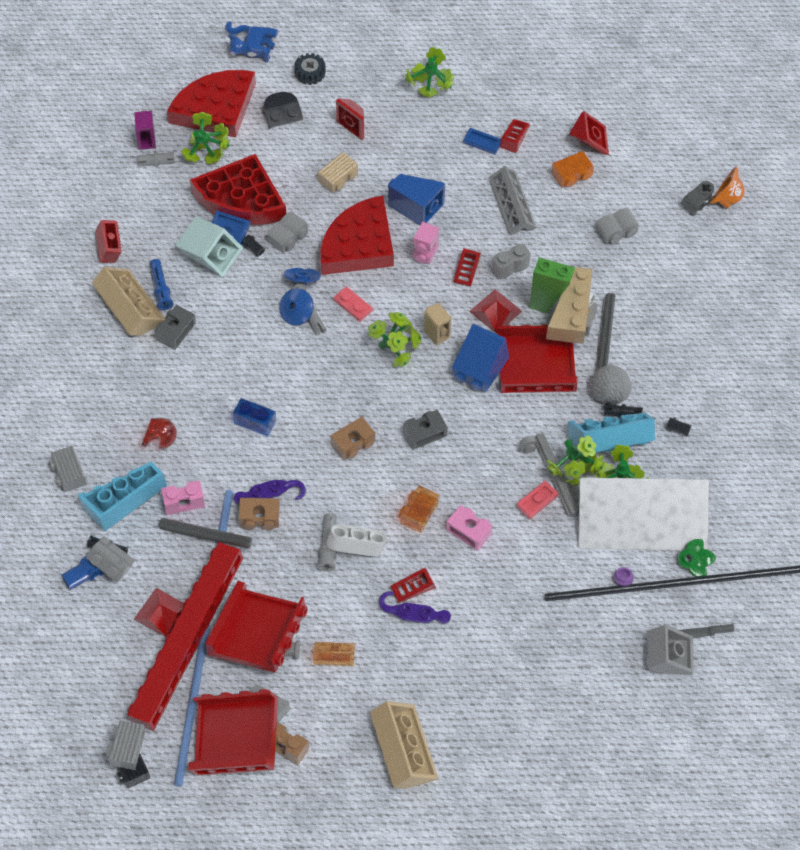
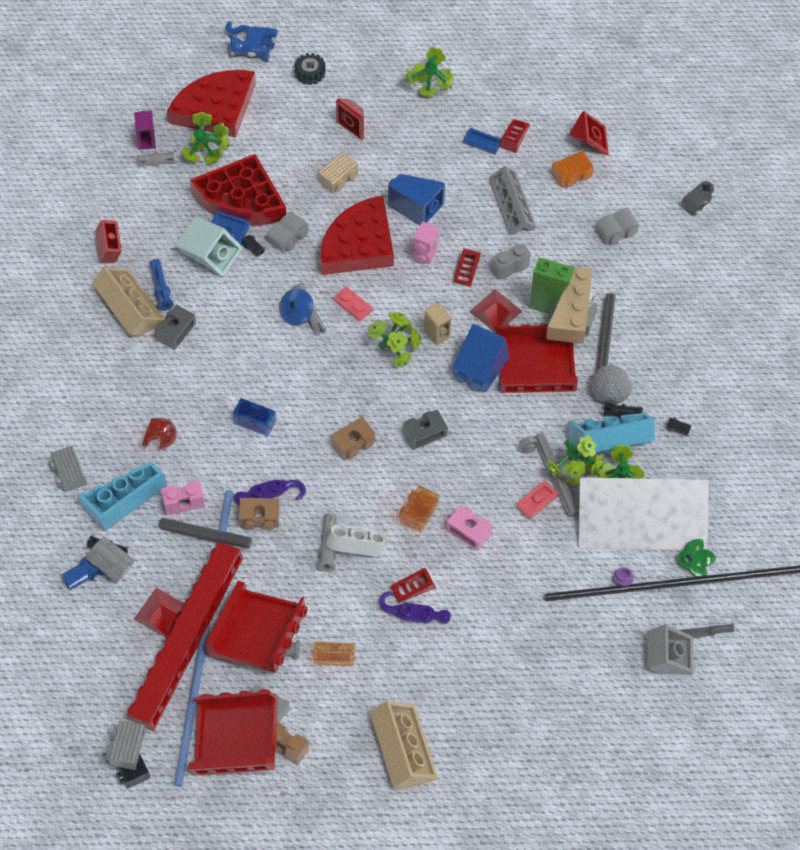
(281, 109): black slope -> none
(302, 275): blue dish -> none
(730, 191): orange hat -> none

